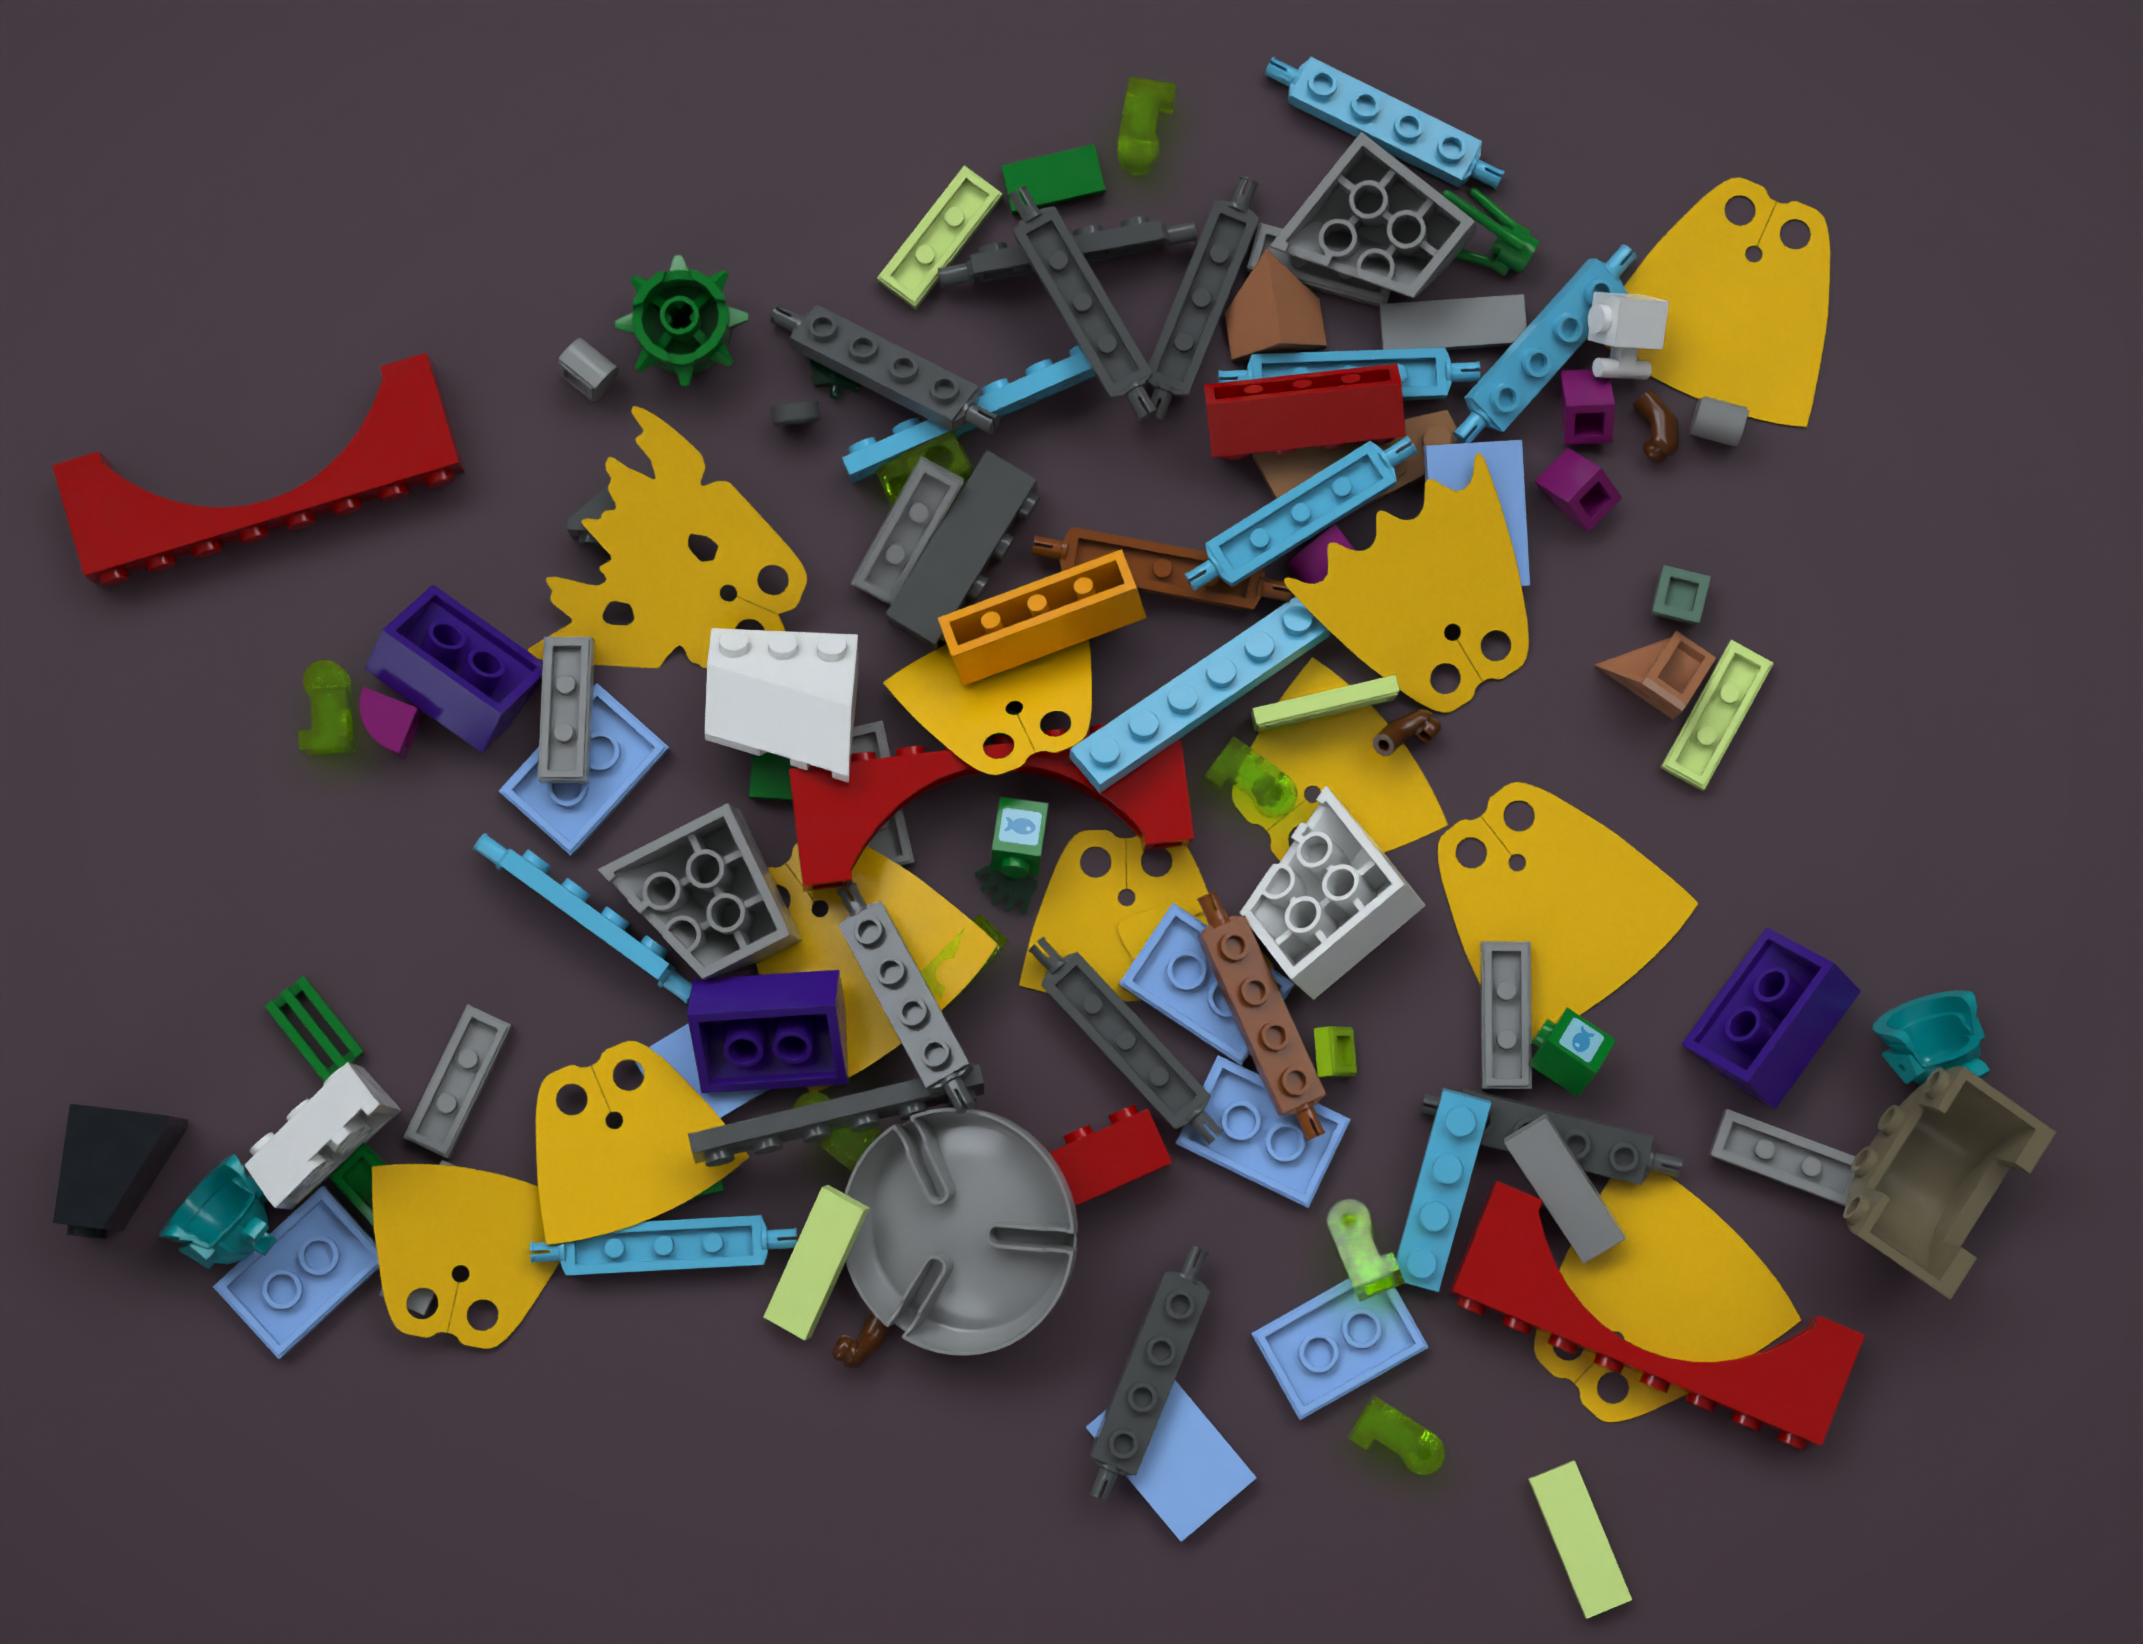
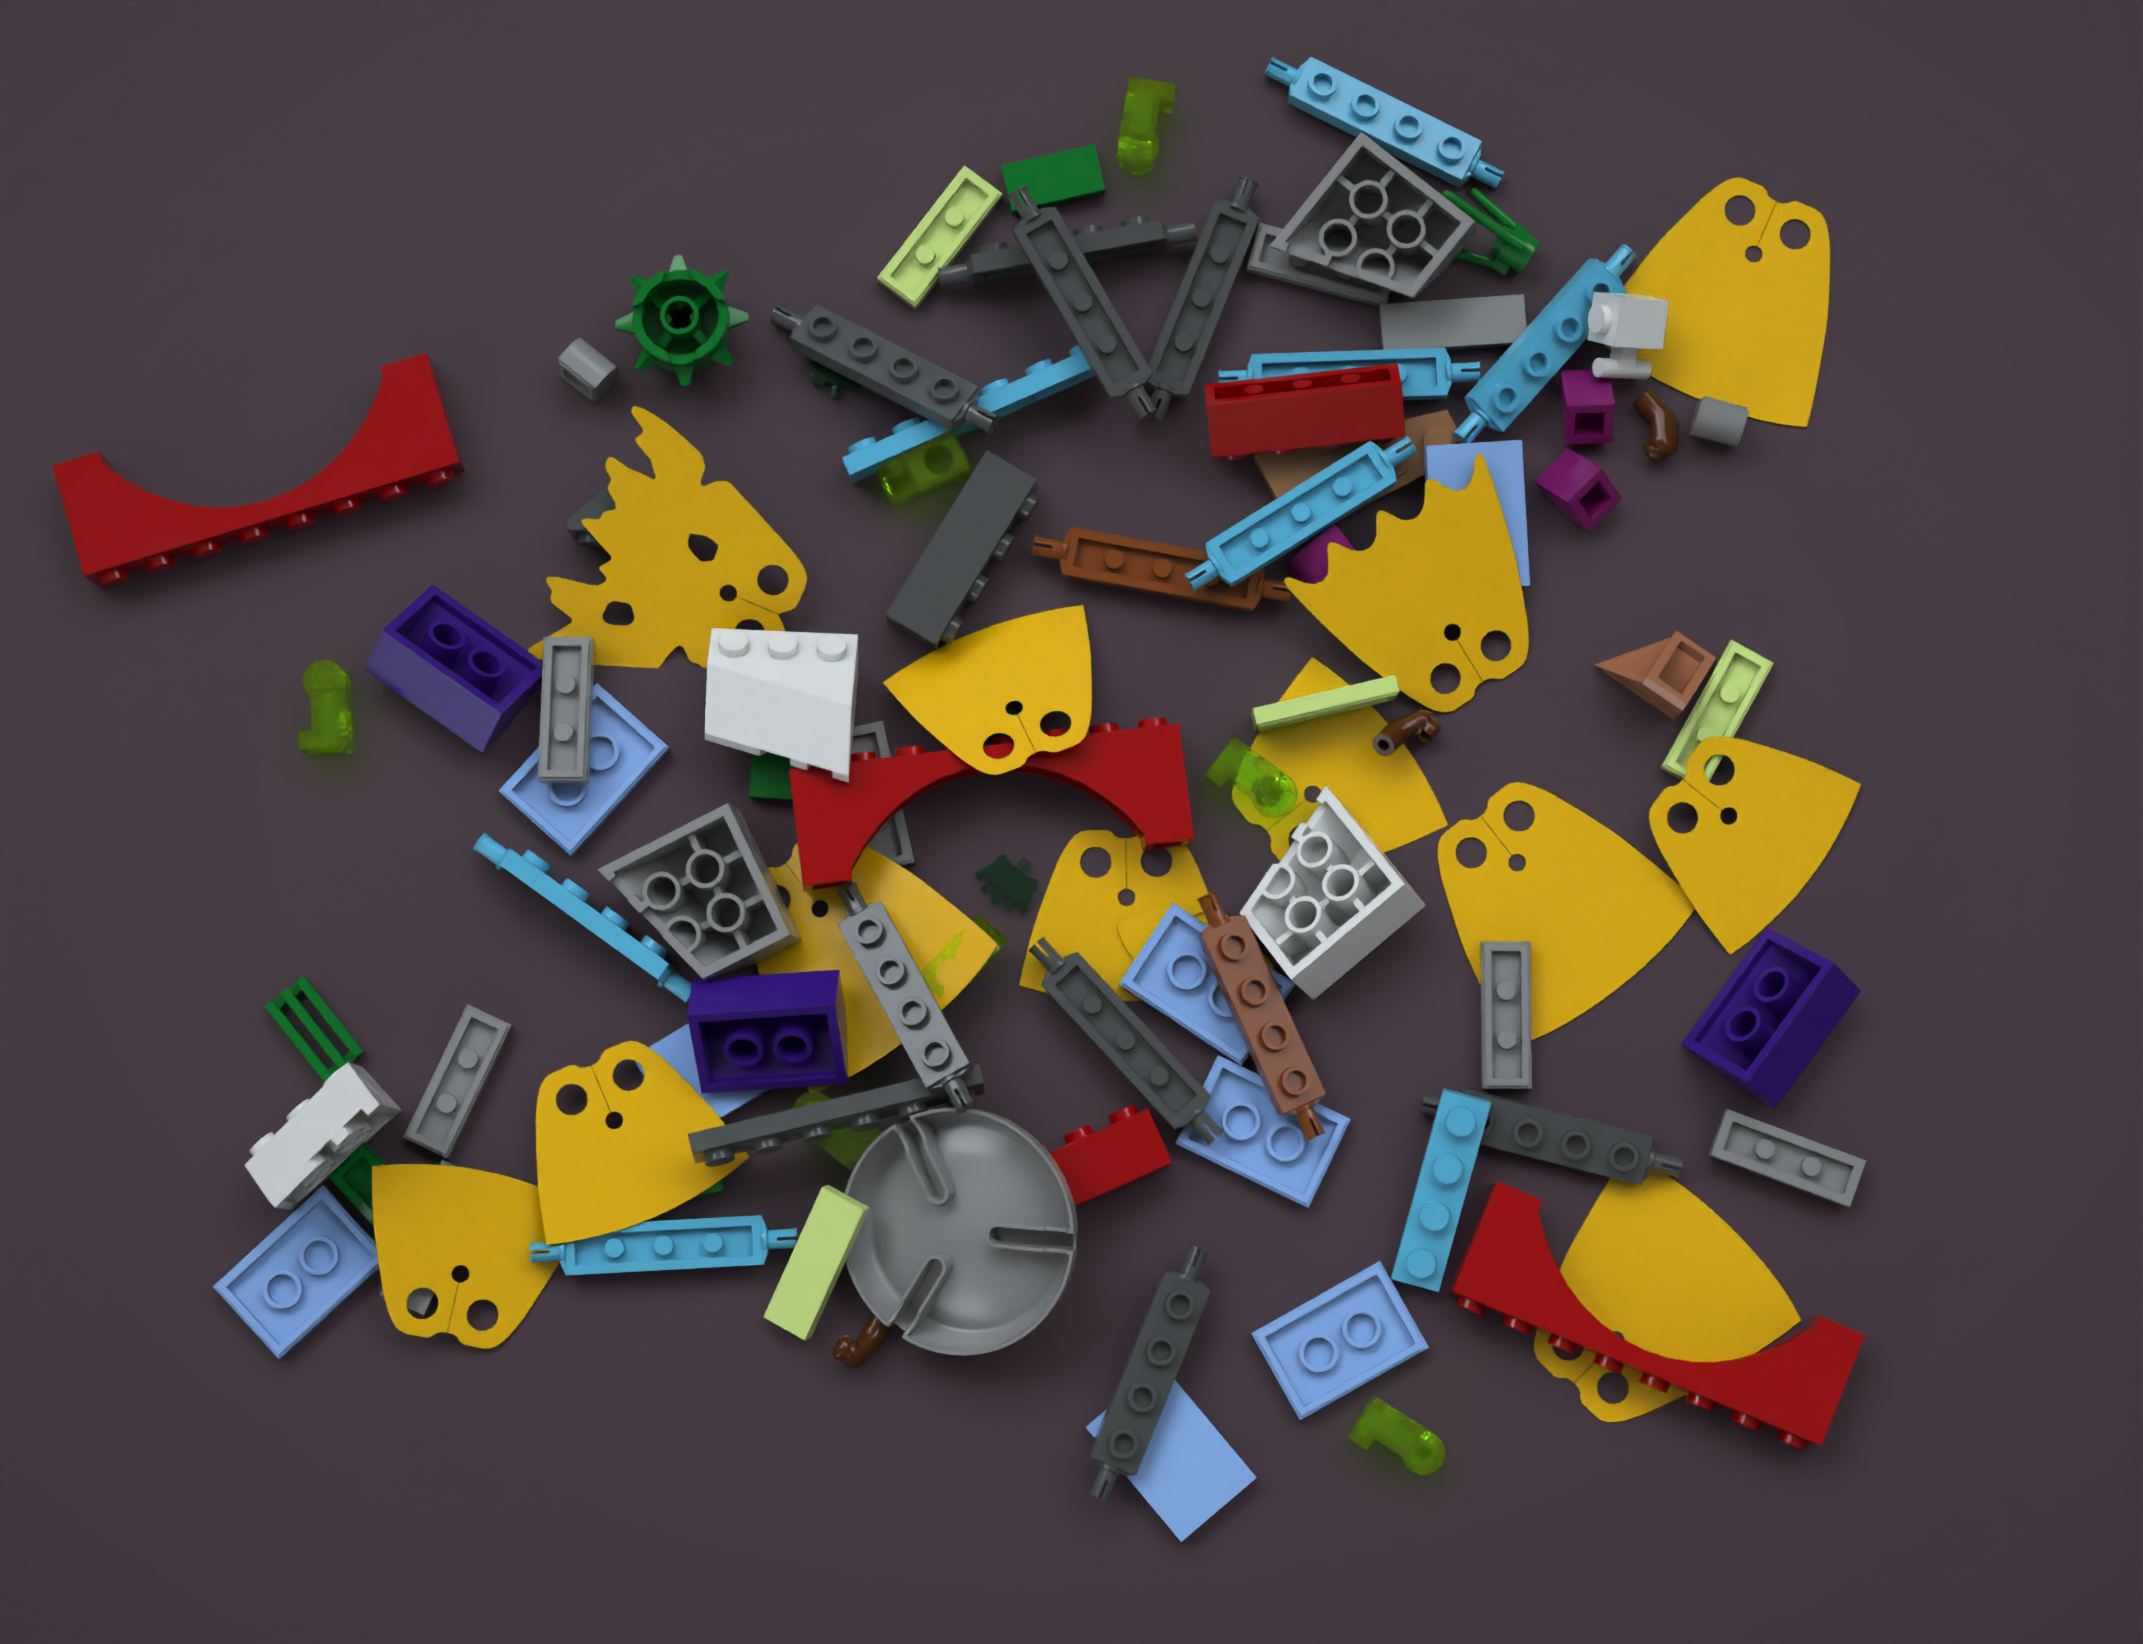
(110, 1166): black slope -> none
(221, 1217): teal helmet -> none
(389, 721): magenta brick -> none
(795, 413): dark grey tile -> none
(907, 530): light grey tile -> none
(1019, 837): green brick -> none
(1042, 617): light orange brick -> none
(1197, 694): medium azure plate -> none
(1273, 313): nougat slope -> none
(1335, 1051): lime tile -> none
(1354, 1236): clear neon green leg -> none
(1564, 1188): light grey tile -> none
(1570, 1051): green brick -> none
(1579, 1539): yellowish green tile -> none
(1680, 595): sand green plate -> none
(1782, 832): none -> yellow piece
(1932, 1034): teal helmet -> none
(1937, 1171): dark tan cylinder -> none

